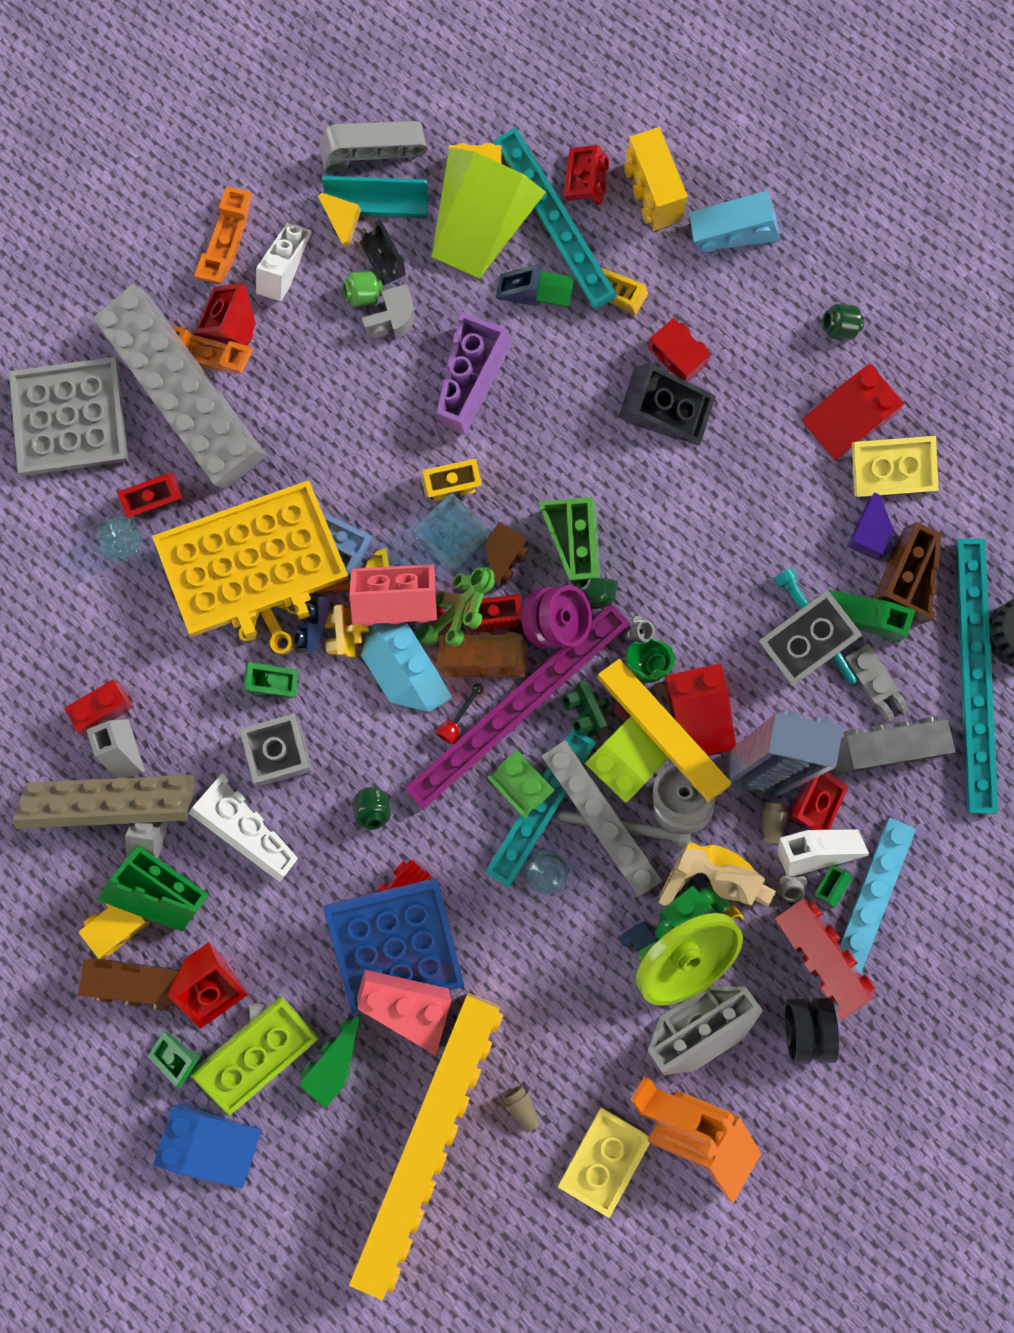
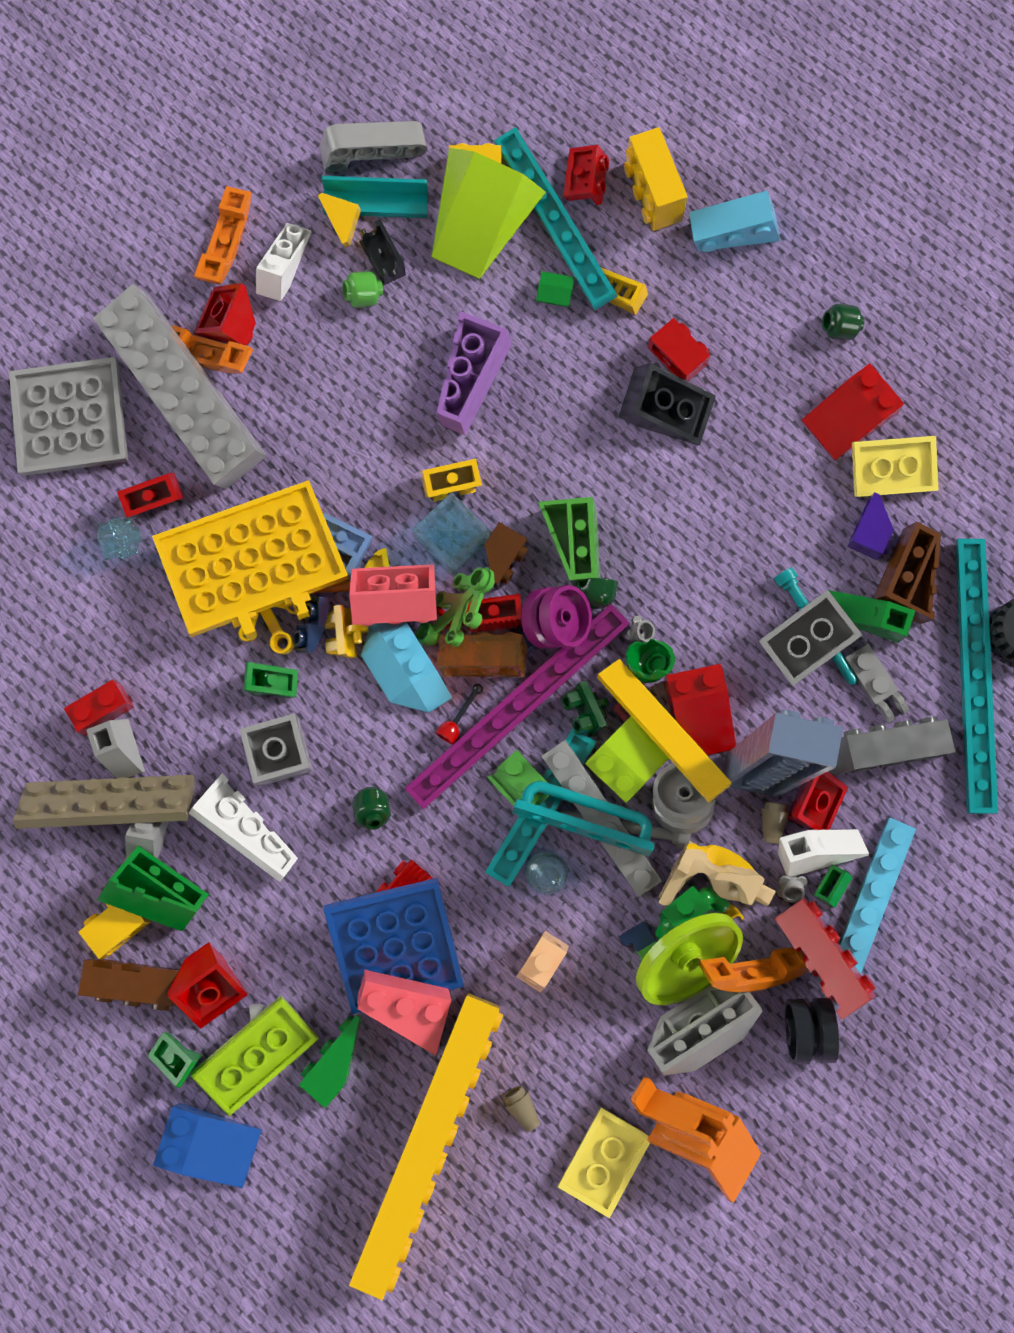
(398, 316): light grey brick -> none
(520, 285): dark blue slope -> none
(543, 961): none -> light nougat torso
(581, 827): none -> teal piece
(754, 975): none -> orange slope

